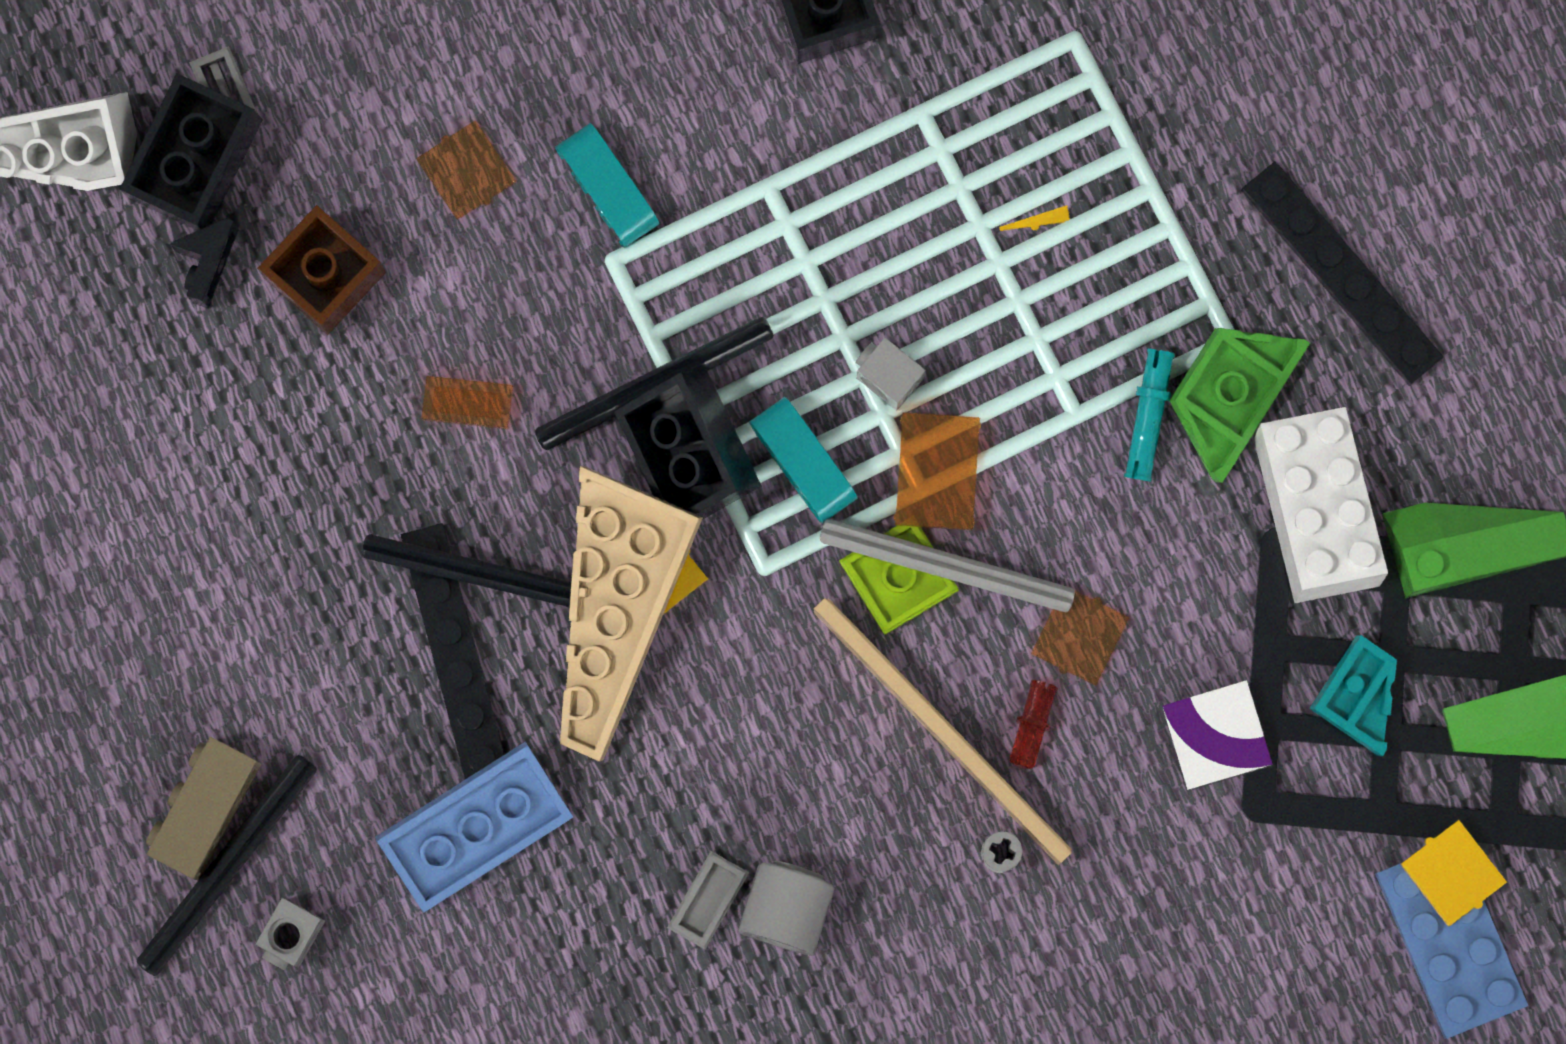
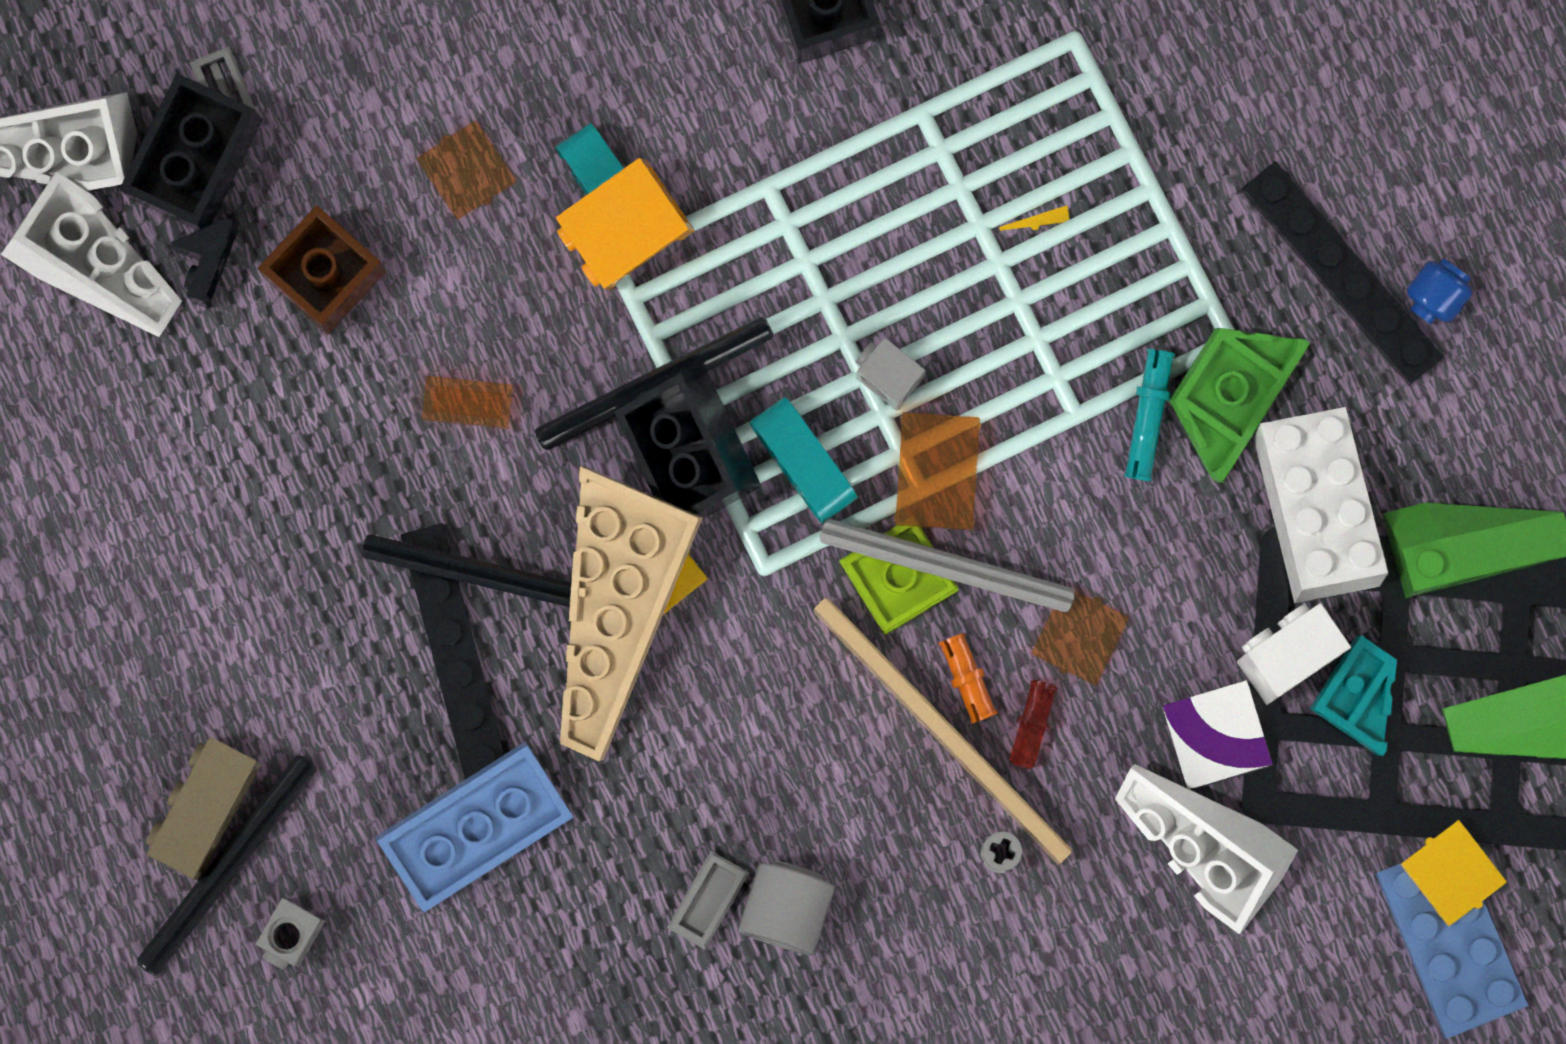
(82, 253): none -> white wedge
(623, 224): none -> light orange panel
(967, 678): none -> orange pin
(1223, 850): none -> white wedge
(1292, 654): none -> white brick
(1439, 291): none -> blue head

